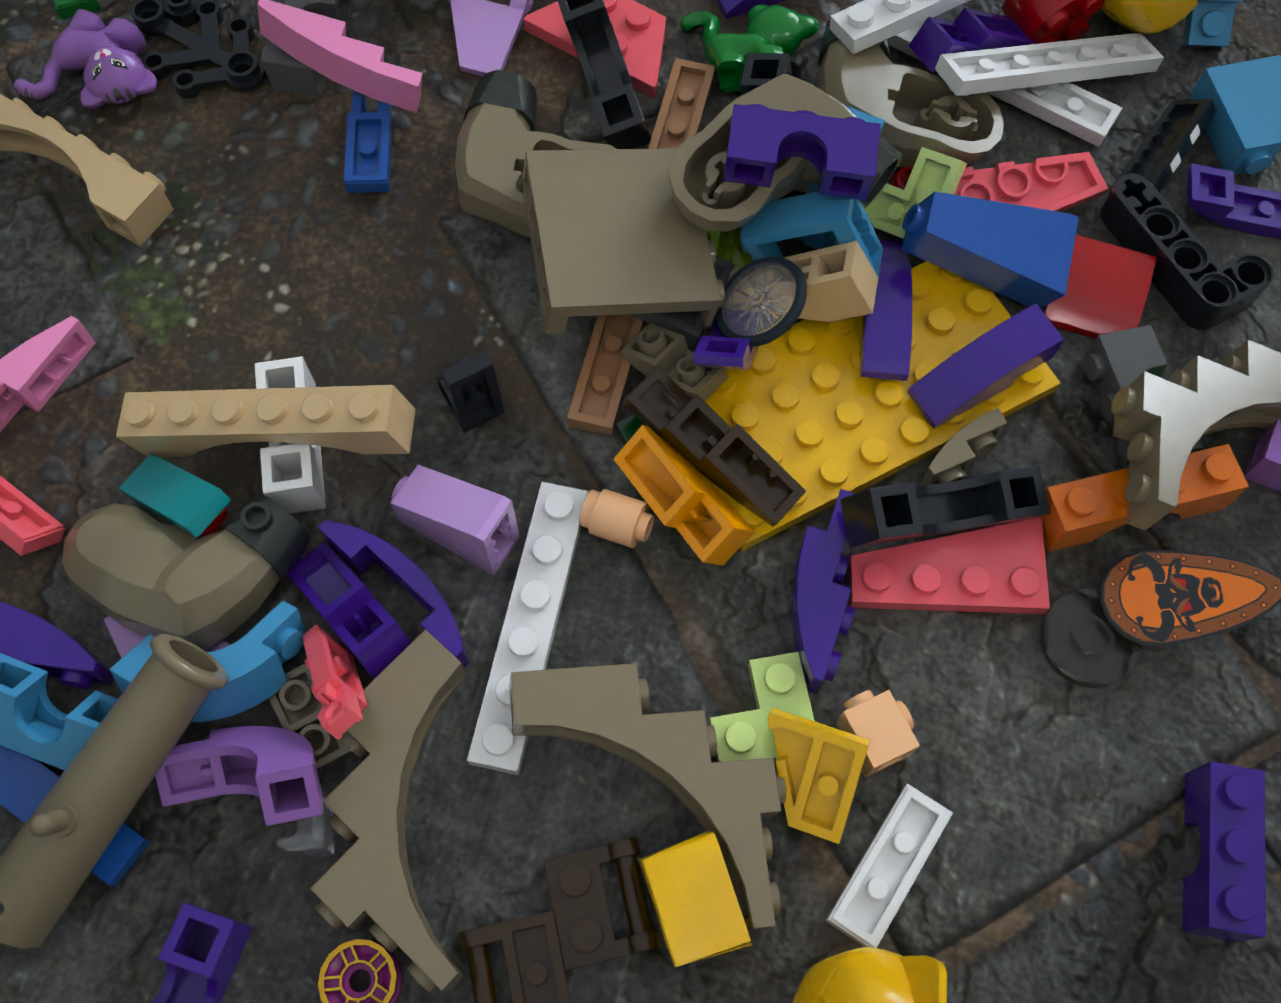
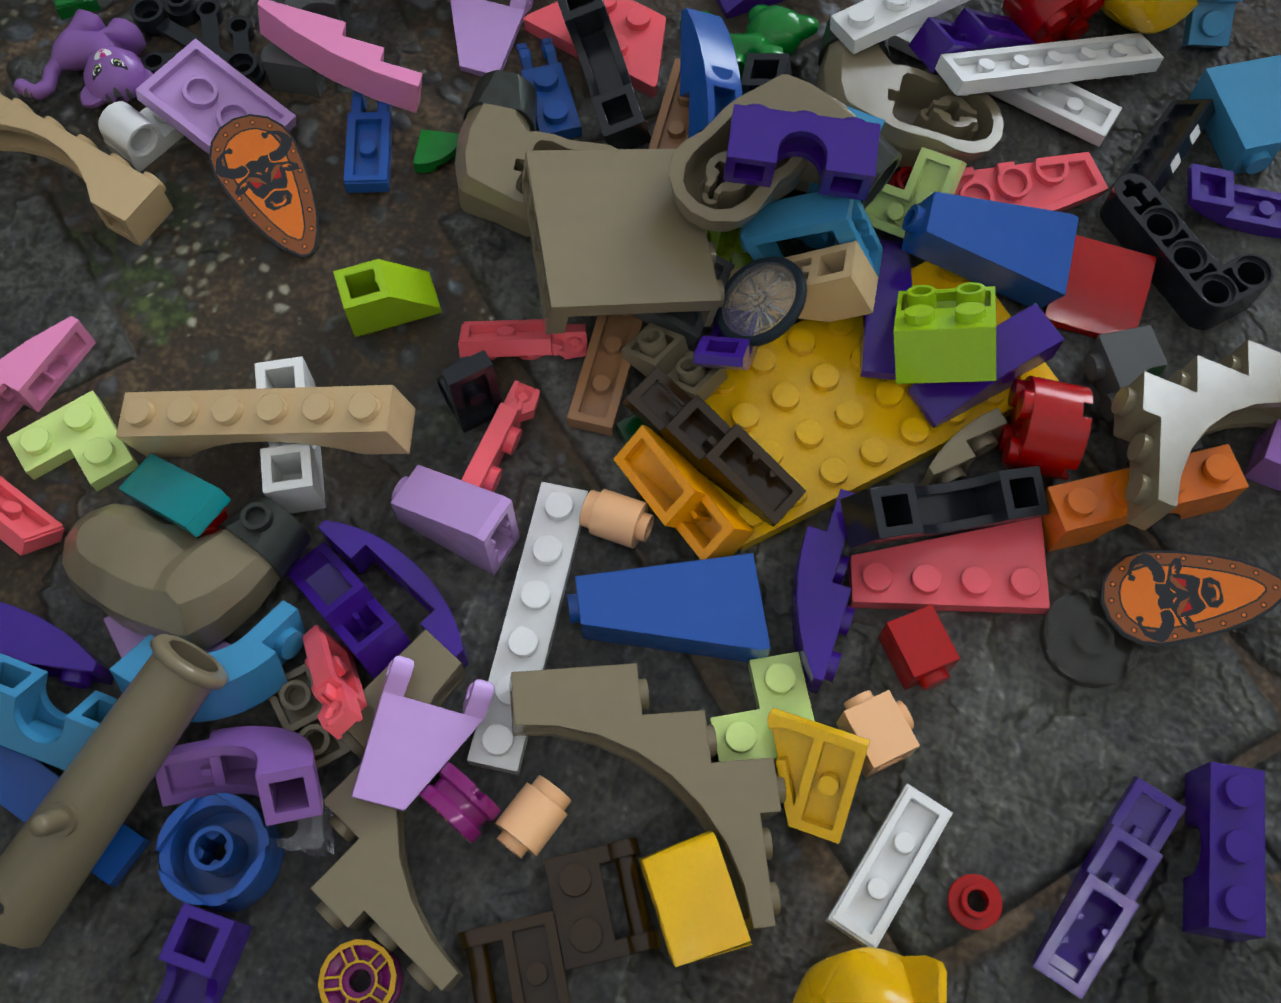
(79, 432): none -> yellowish green plate
(135, 134): none -> white plate
(194, 870): none -> blue brick
(203, 92): none -> lavender plate
(267, 181): none -> shield
(385, 295): none -> lime slope
(413, 738): none -> lavender flag
(434, 150): none -> green tile
(460, 802): none -> magenta wheel
(502, 436): none -> coral hinge
(521, 339): none -> coral hinge
(532, 817): none -> light nougat brick
(555, 103): none -> blue hinge
(677, 607): none -> blue slope
(707, 67): none -> blue slope
(919, 649): none -> red brick
(945, 334): none -> lime slope
(959, 907): none -> red plate
(1046, 426): none -> red brick
(1107, 887): none -> dark purple slope

